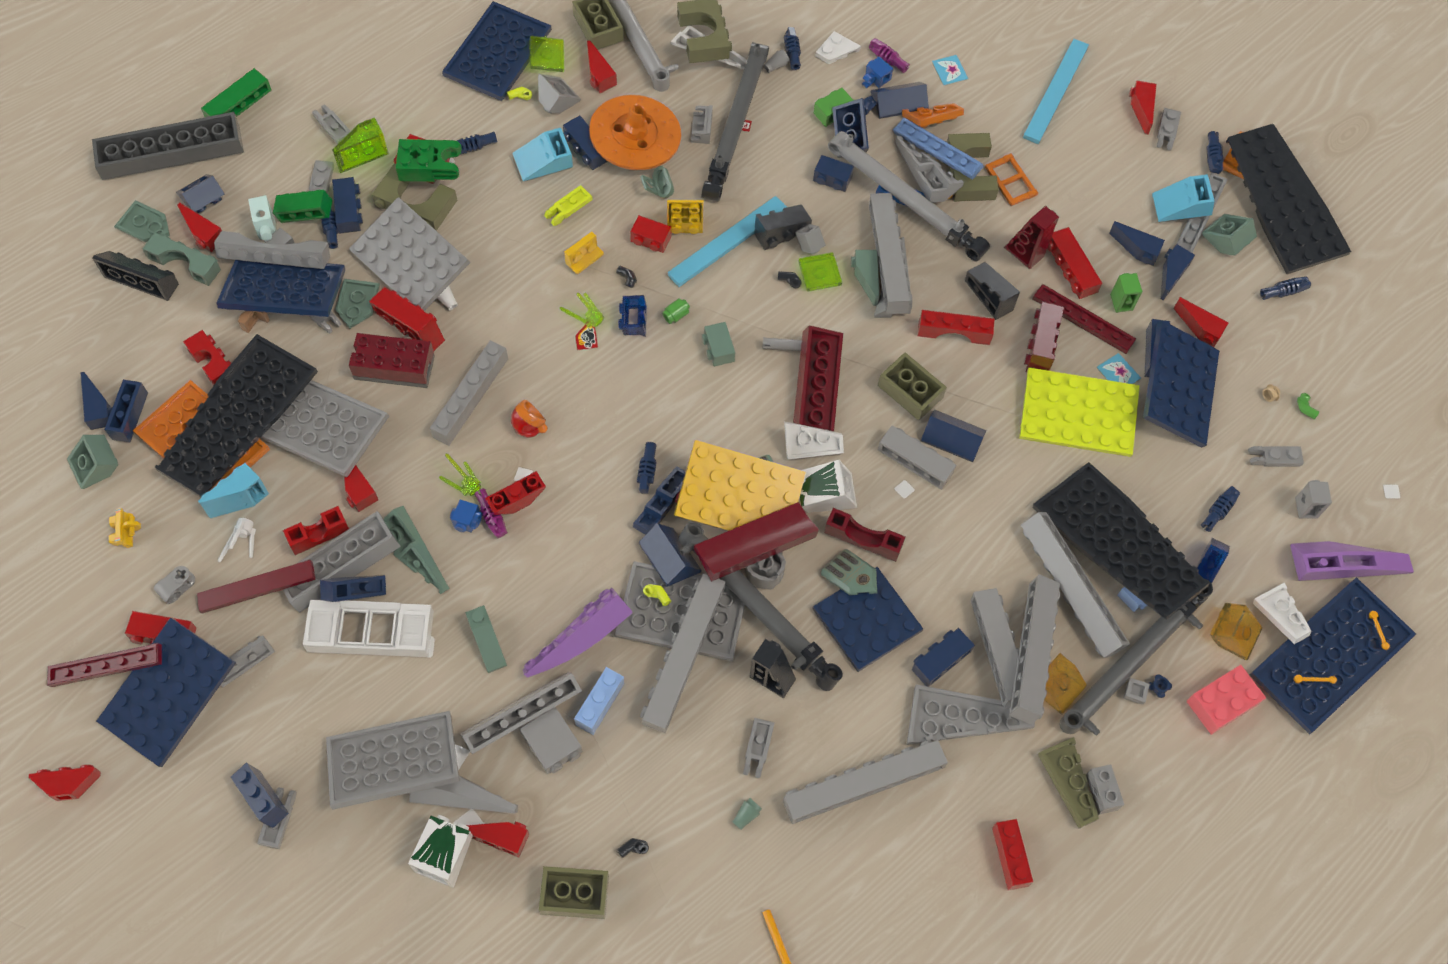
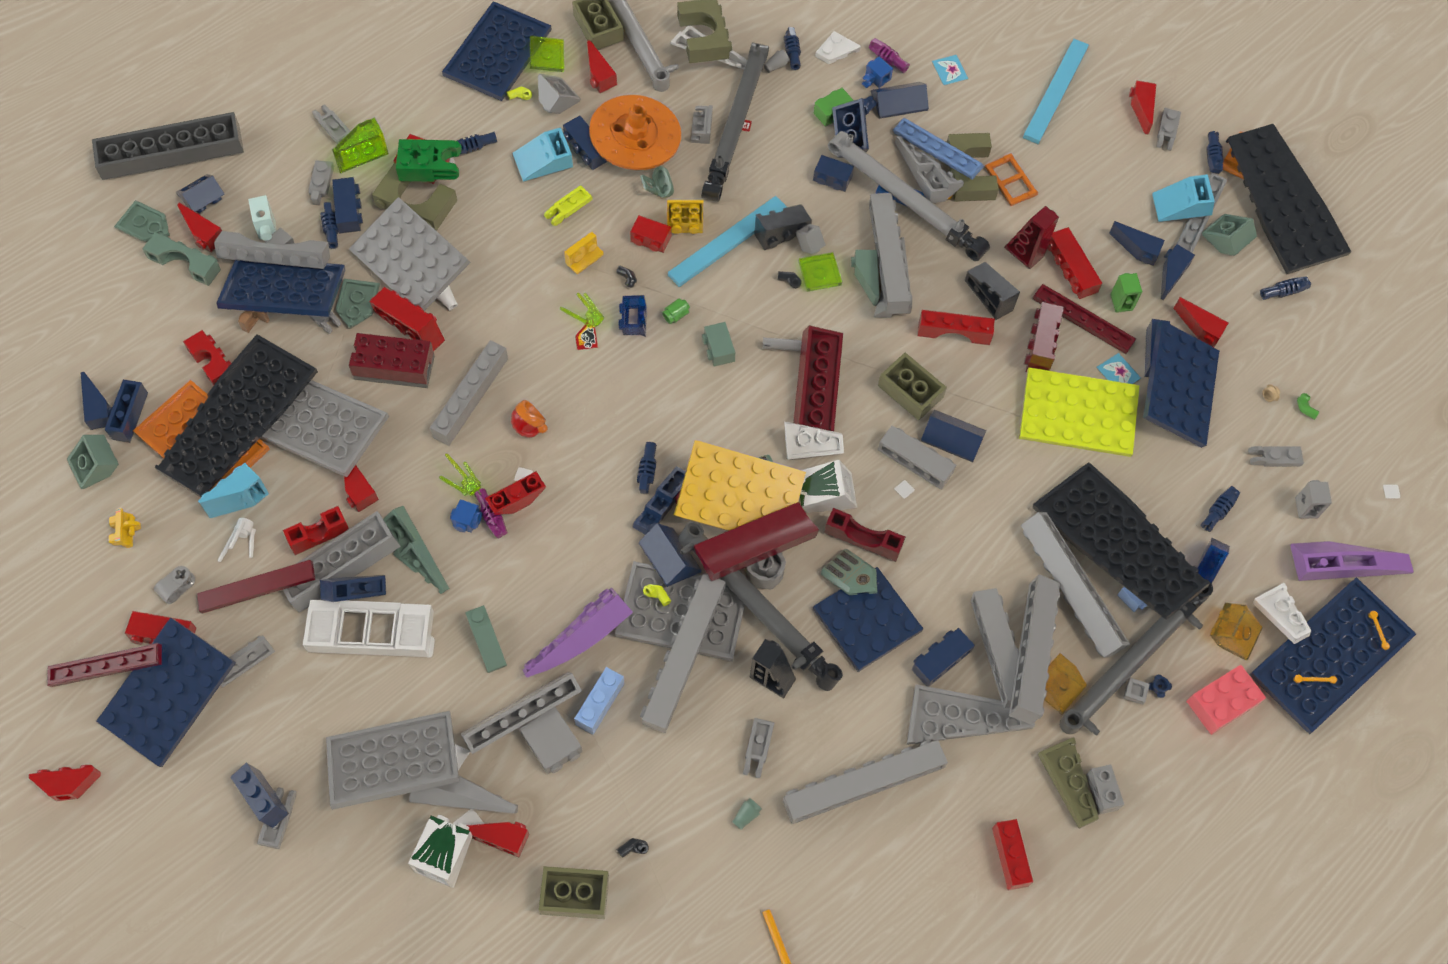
(136, 274): black slope -> none
(239, 95): green brick -> none
(302, 206): green brick -> none
(938, 114): orange wing -> none

